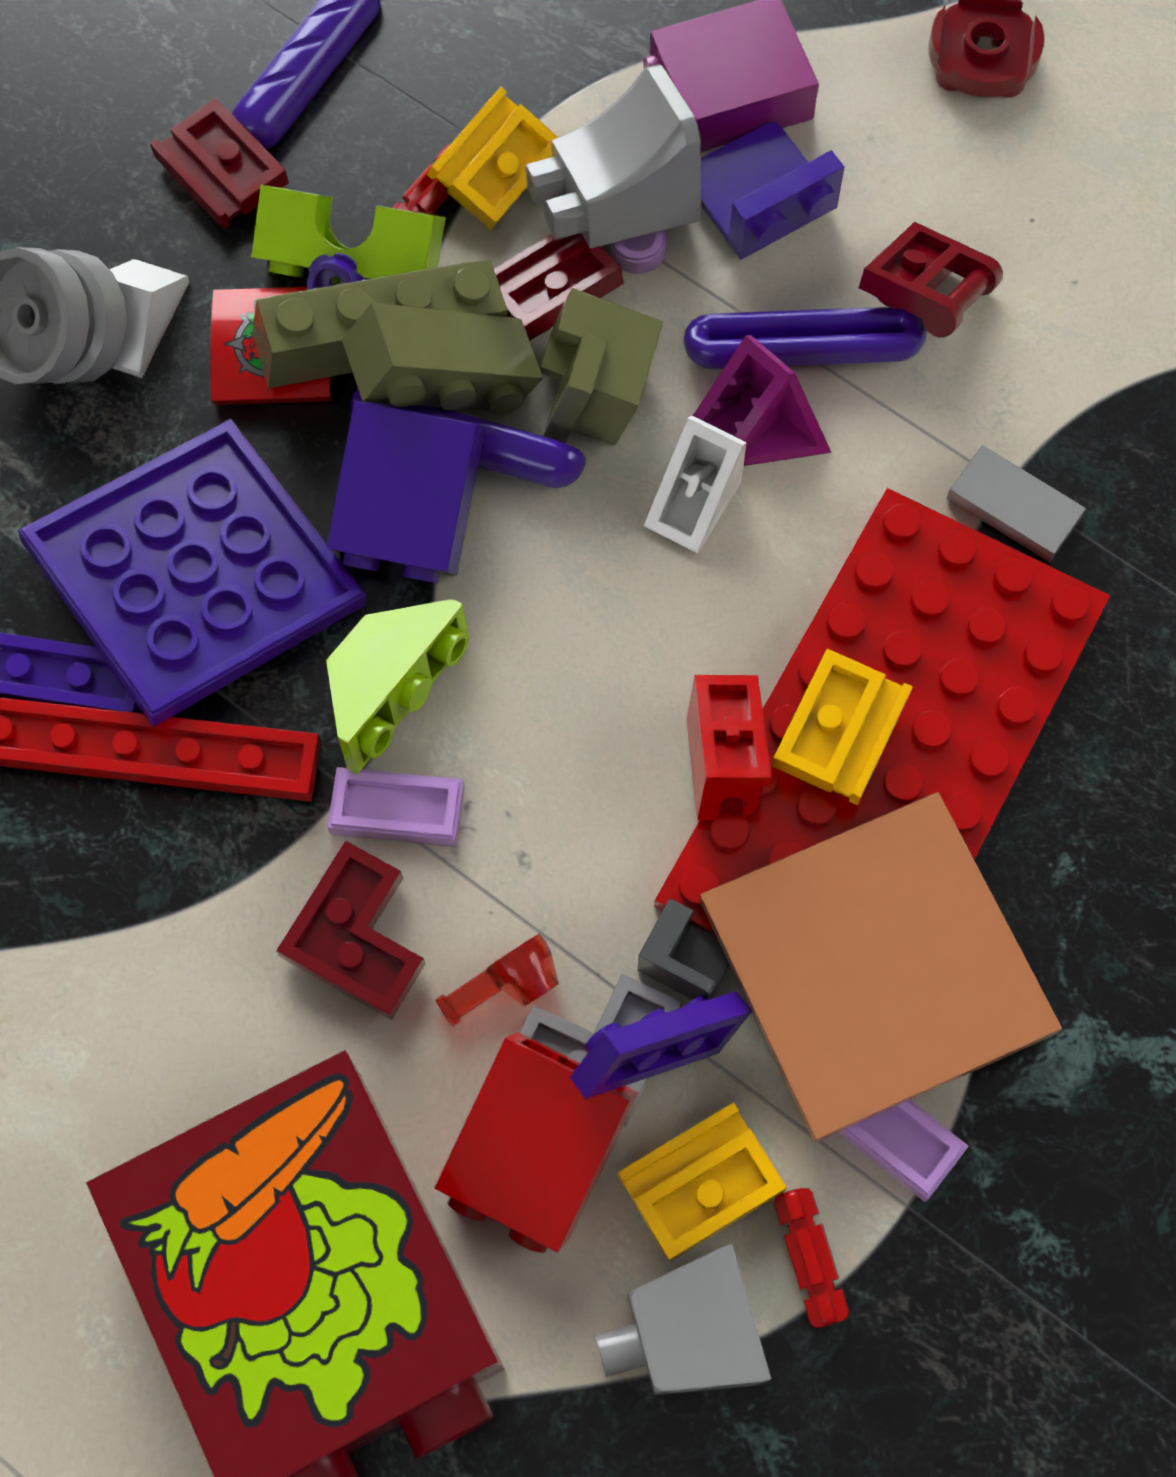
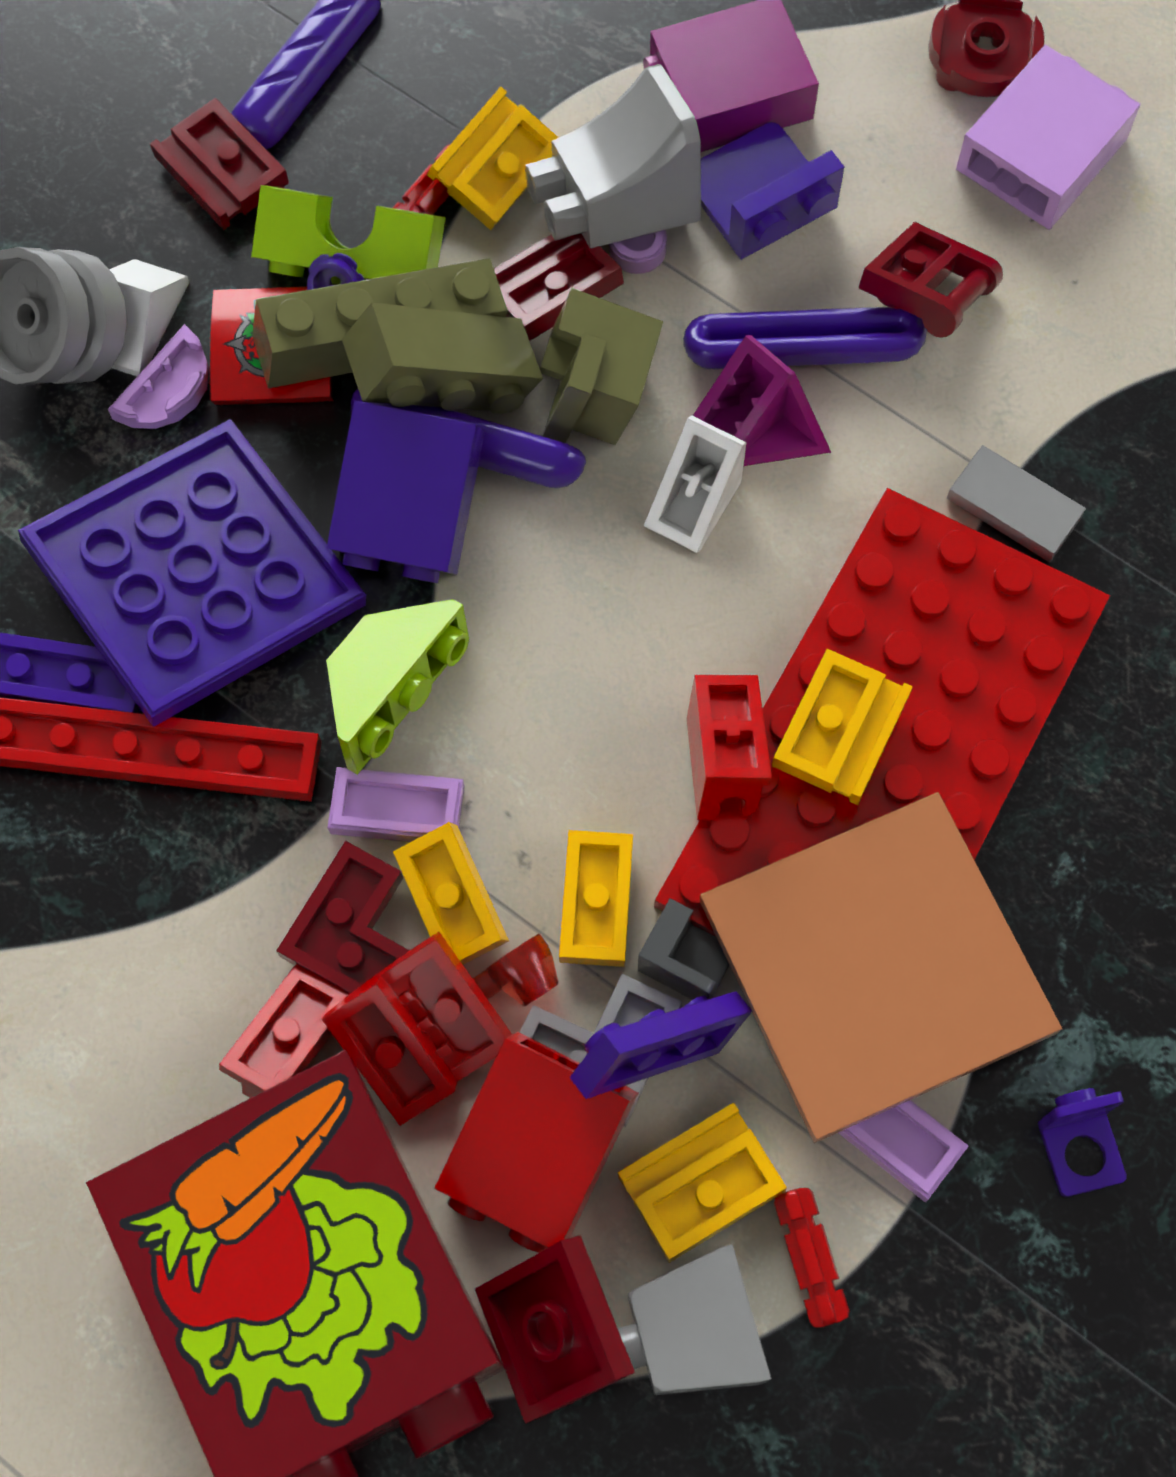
(166, 386): none -> lavender plate
(283, 1033): none -> plate
(418, 1028): none -> red slope
(451, 892): none -> yellow plate
(554, 1329): none -> dark red plate
(596, 898): none -> yellow plate
(1047, 136): none -> lavender brick
(1082, 1116): none -> dark purple bracket

